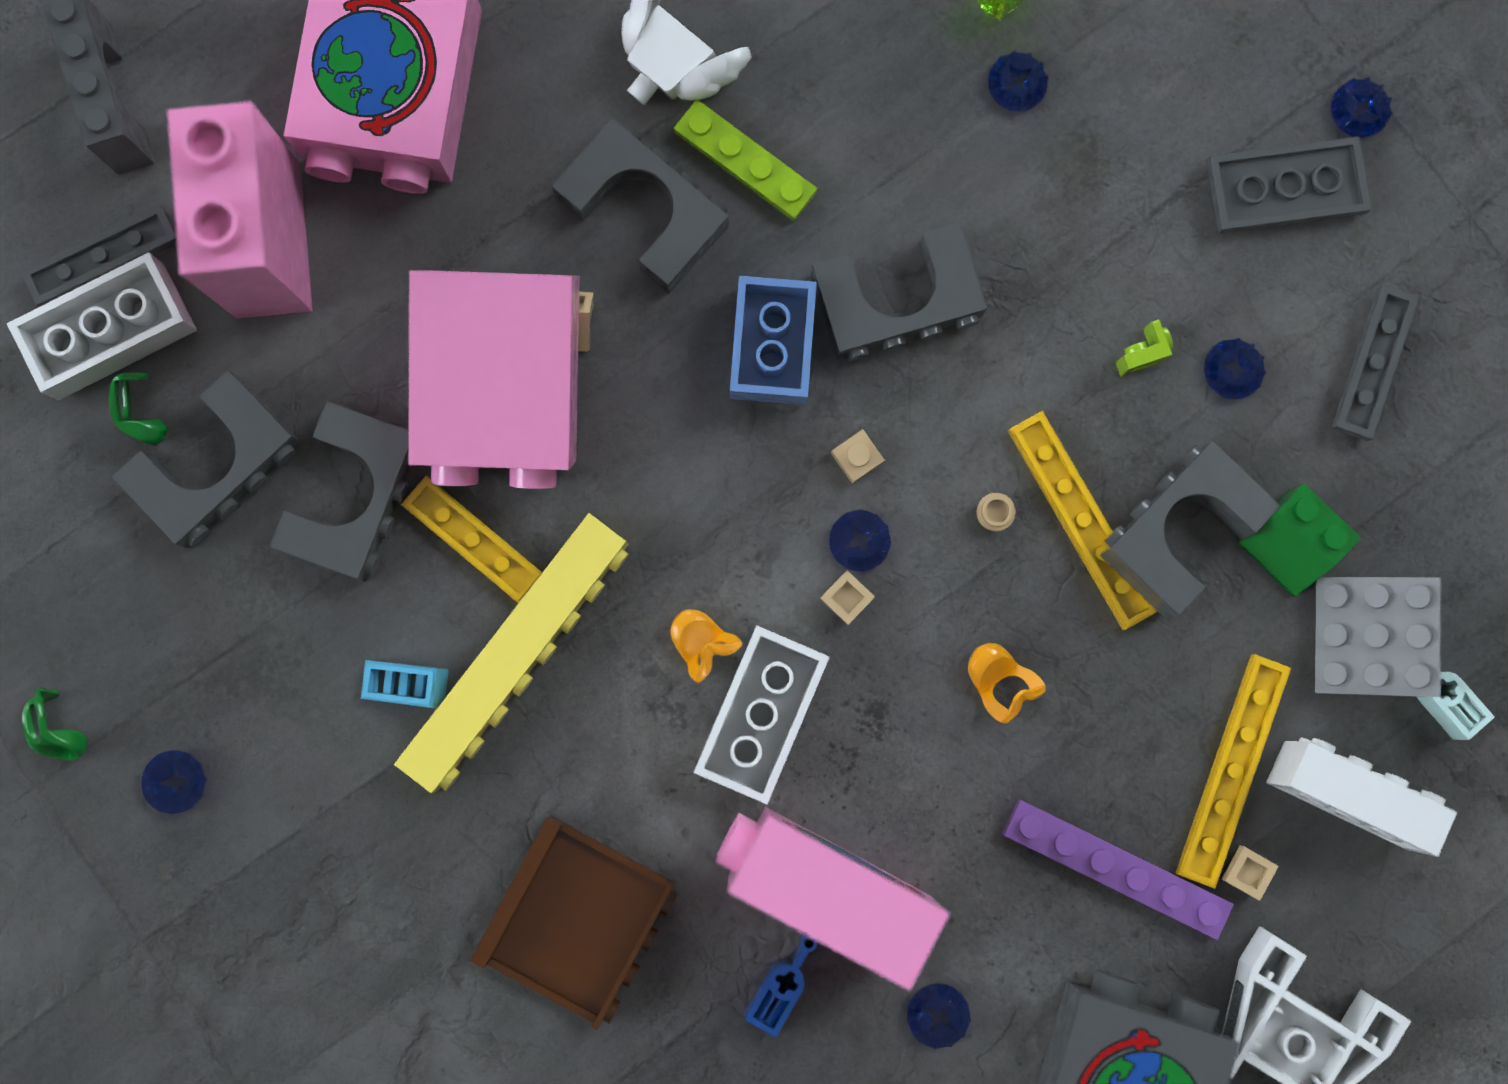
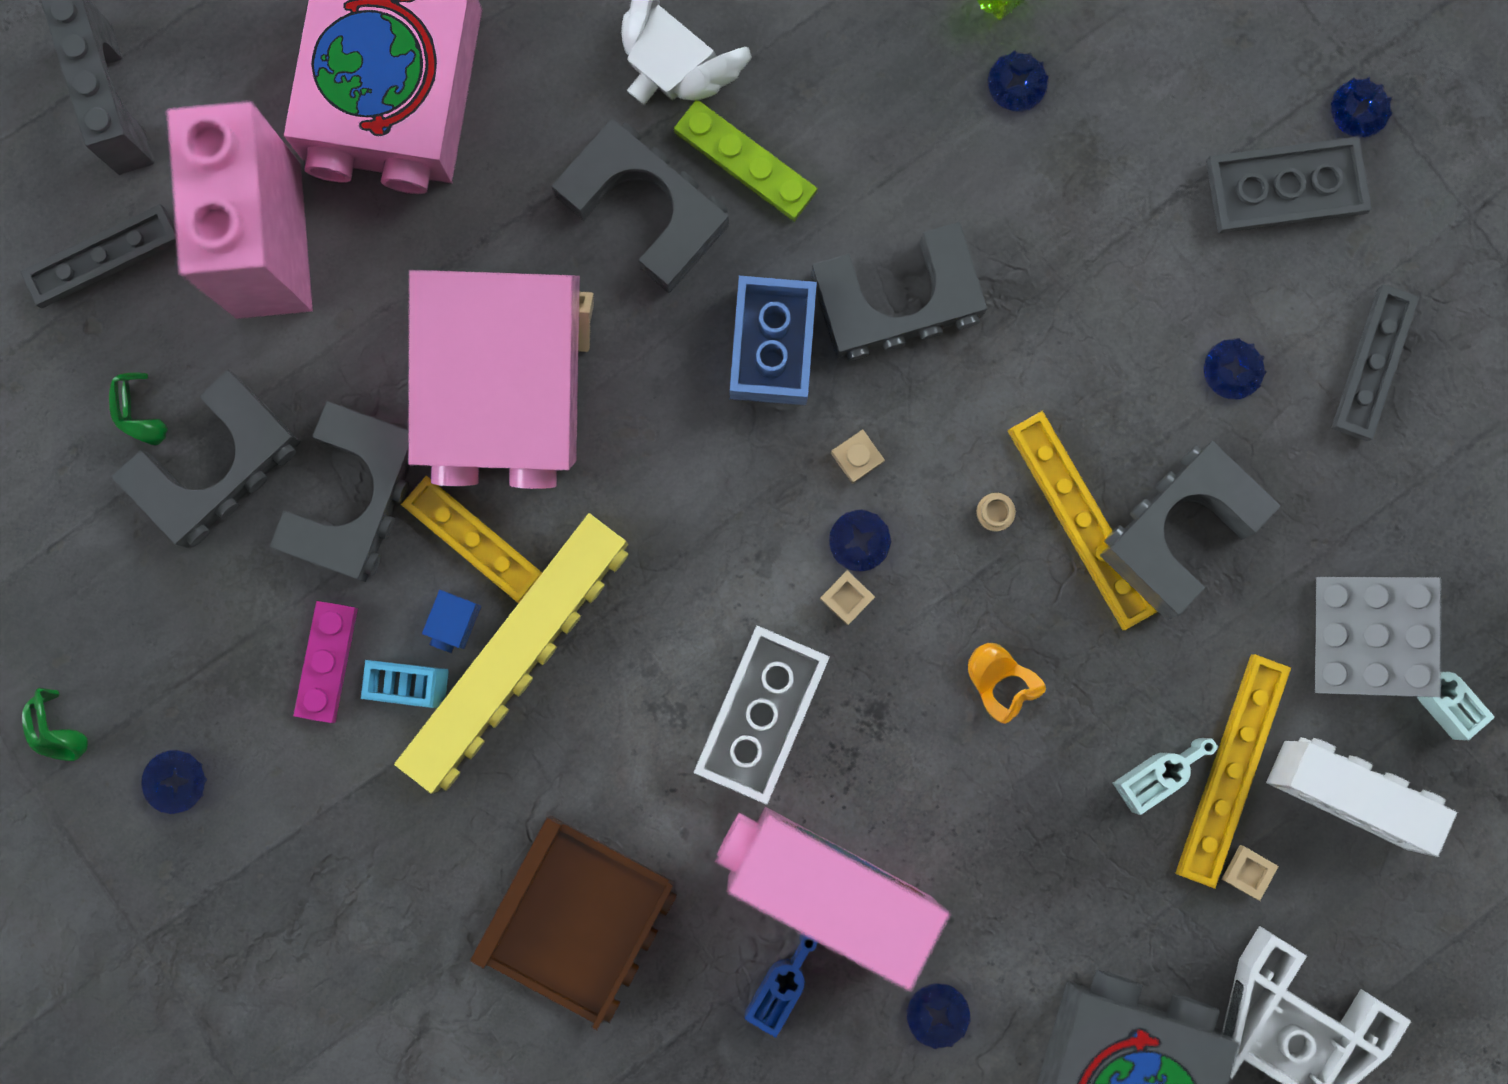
(101, 327): white brick -> none
(325, 662): none -> dark pink plate
(450, 621): none -> blue brick
(700, 637): light orange piece -> none
(1118, 869): medium lavender plate -> none
(1141, 356): lime bracket -> none
(1146, 786): none -> light aqua piece
(1300, 540): green slope -> none

